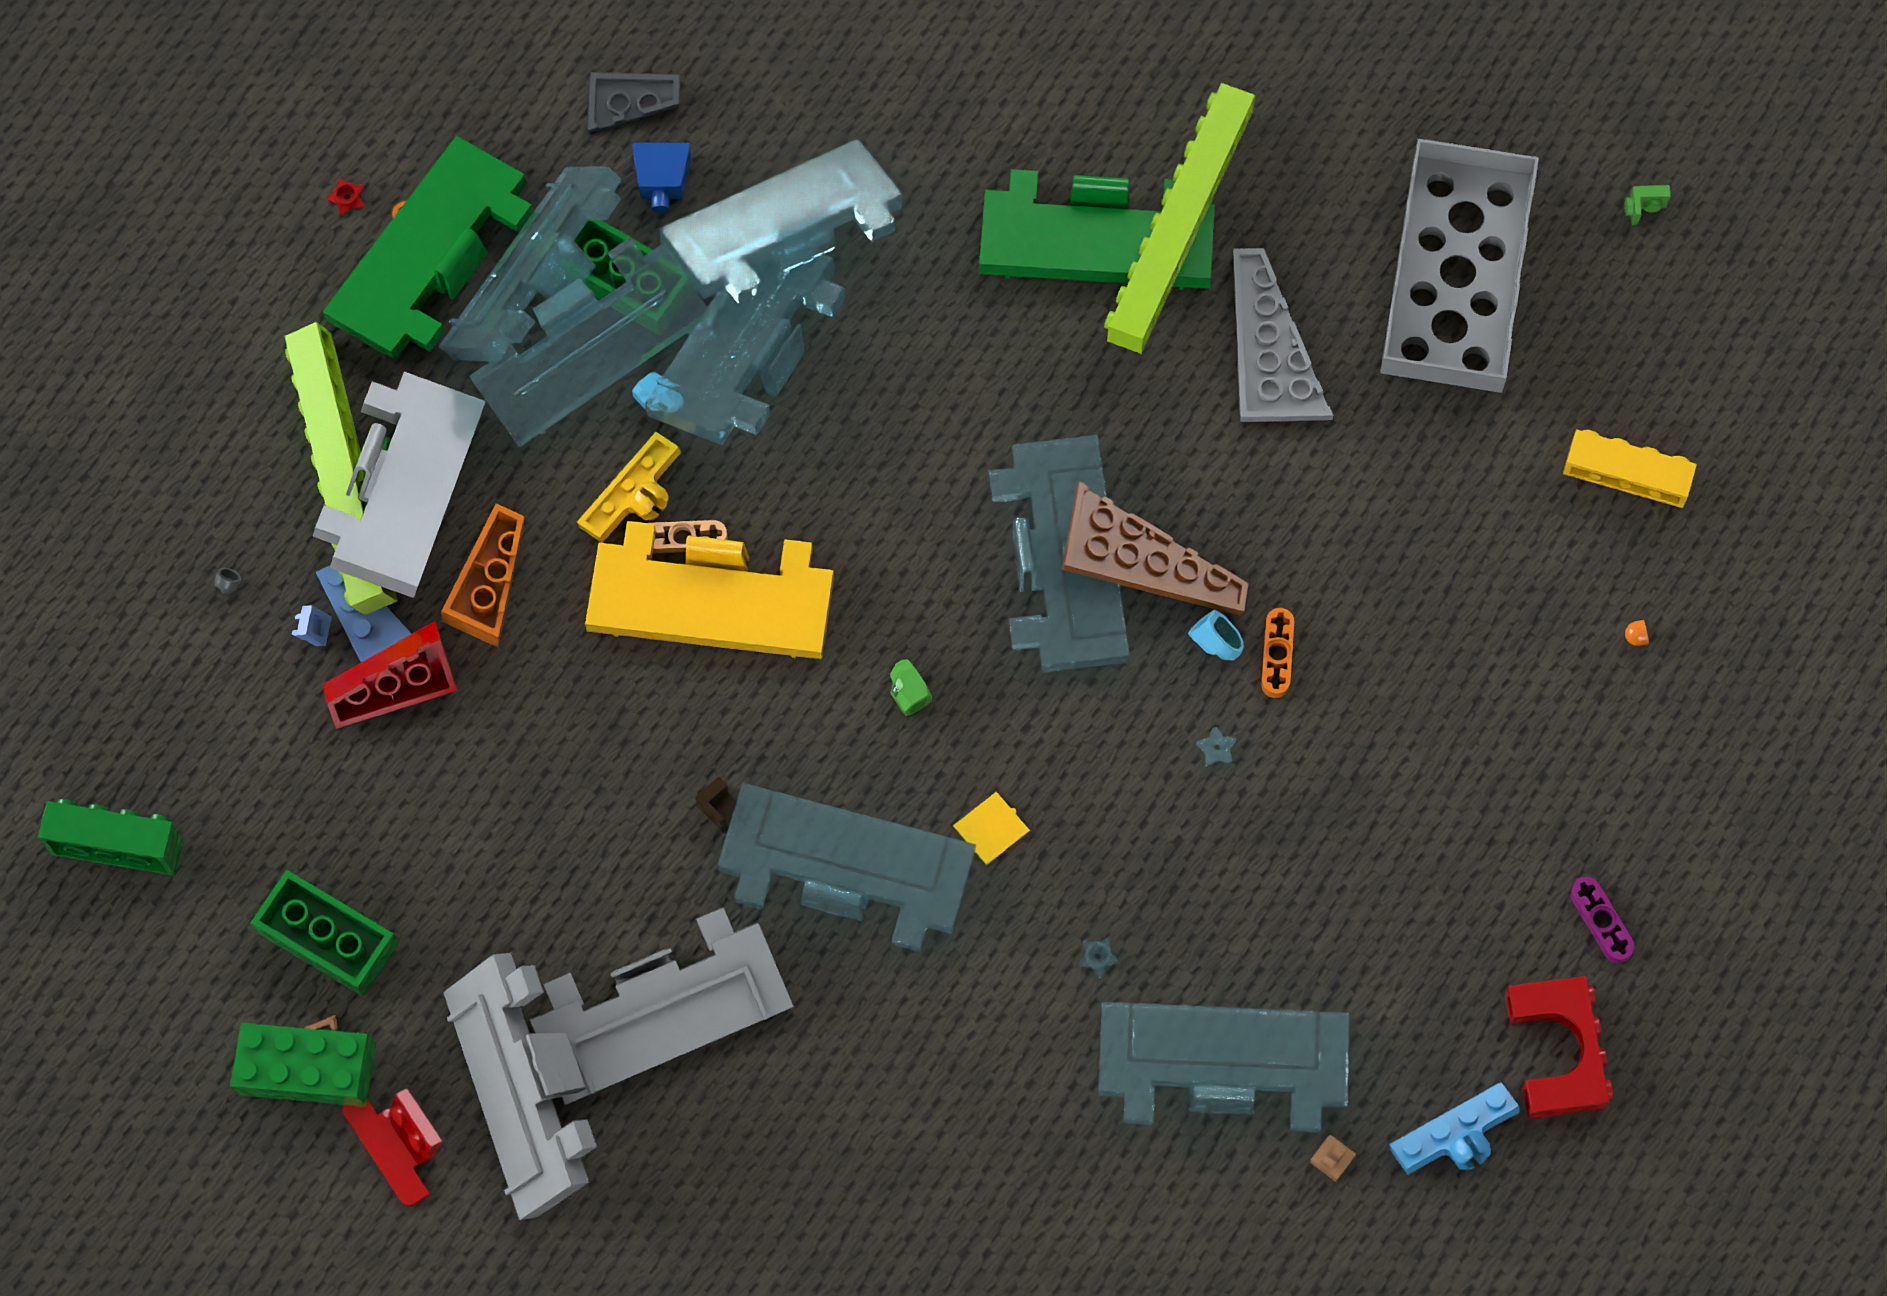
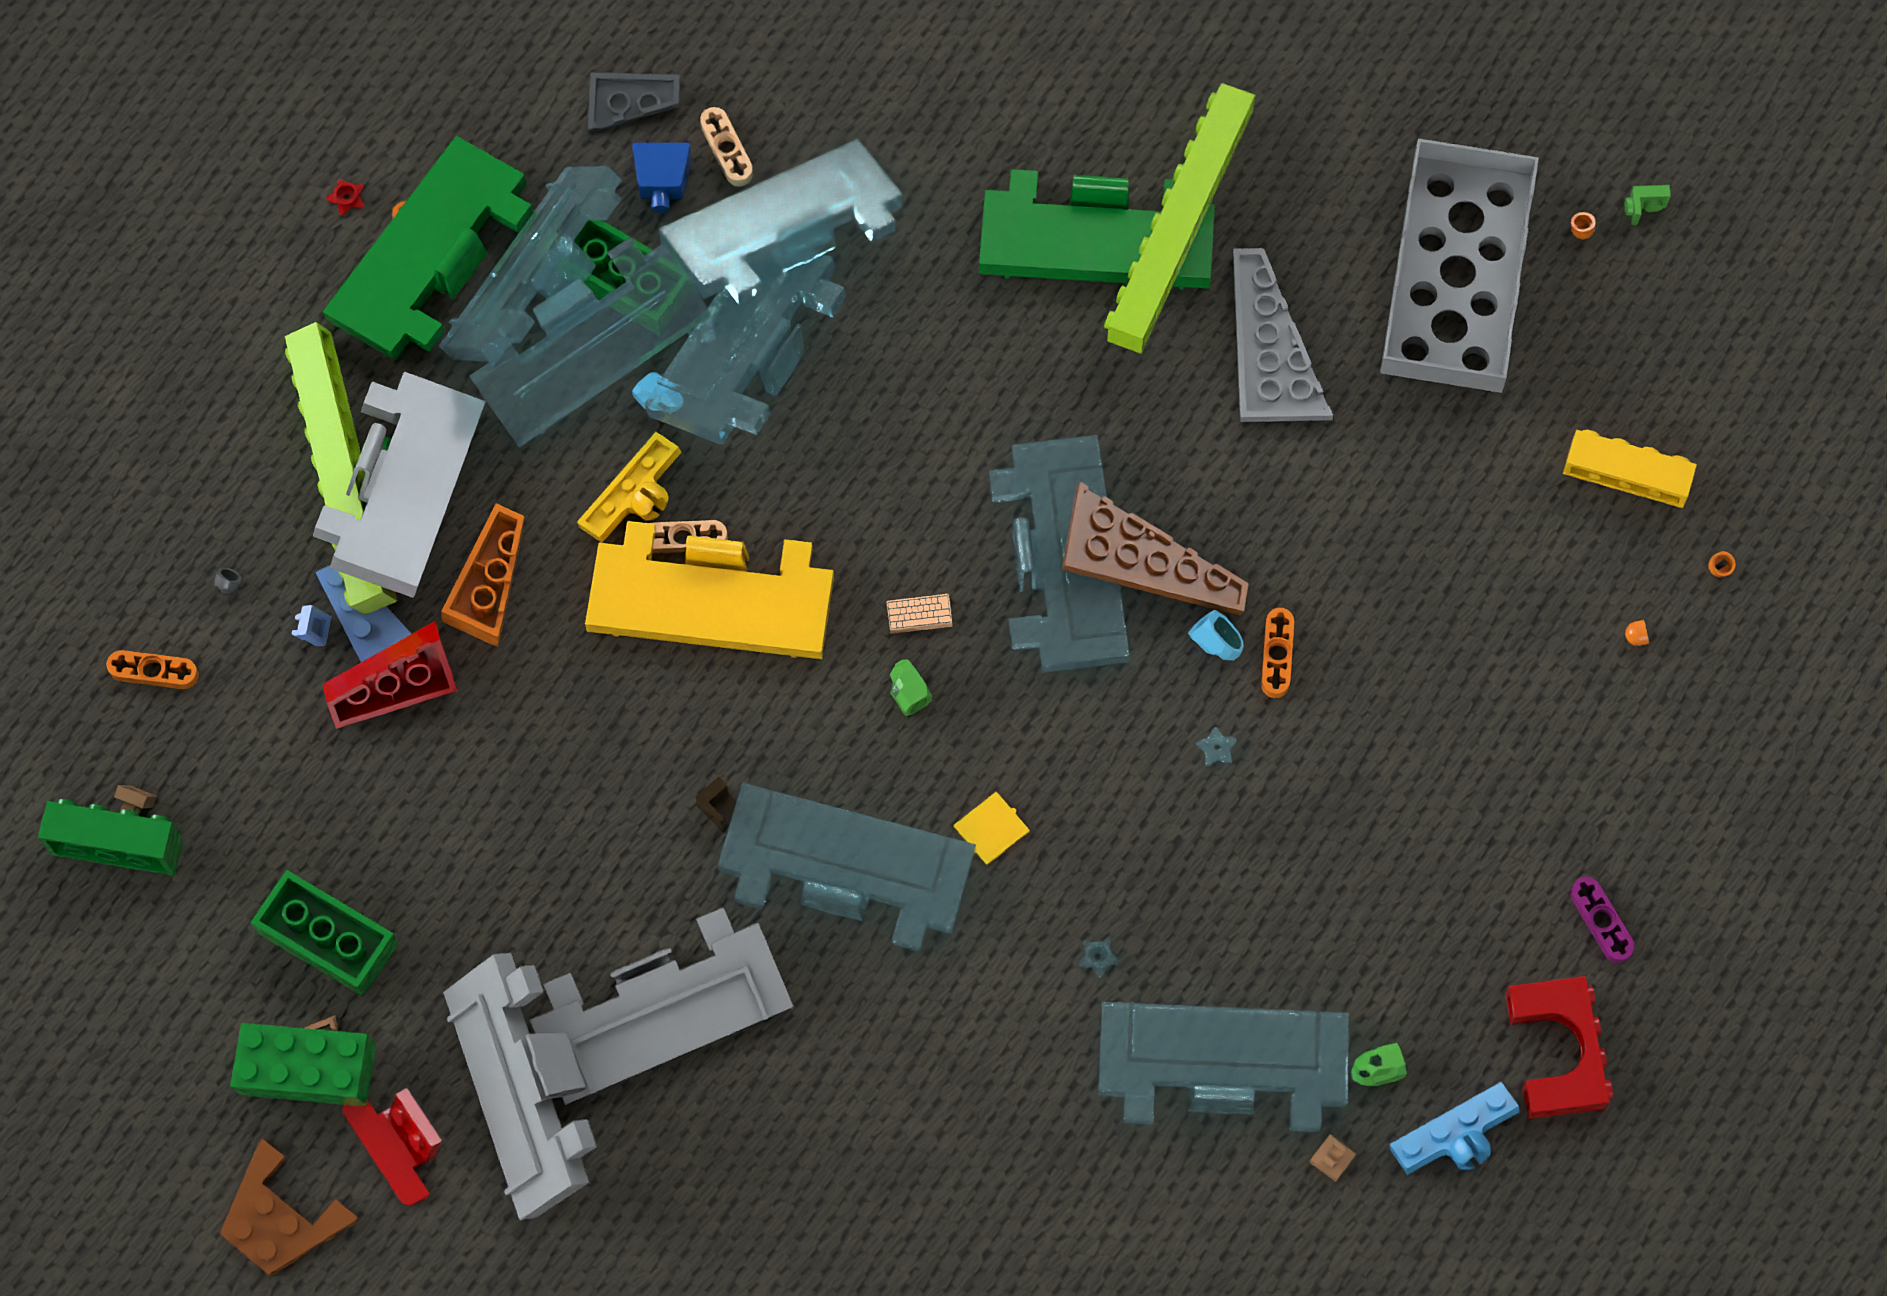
(134, 798): none -> medium nougat tile
(144, 659): none -> orange beam
(268, 1227): none -> dark orange wing
(727, 134): none -> light nougat beam
(919, 613): none -> light nougat tile
(1379, 1066): none -> bright green rock
(1579, 224): none -> orange hinge
(1726, 569): none -> orange hinge

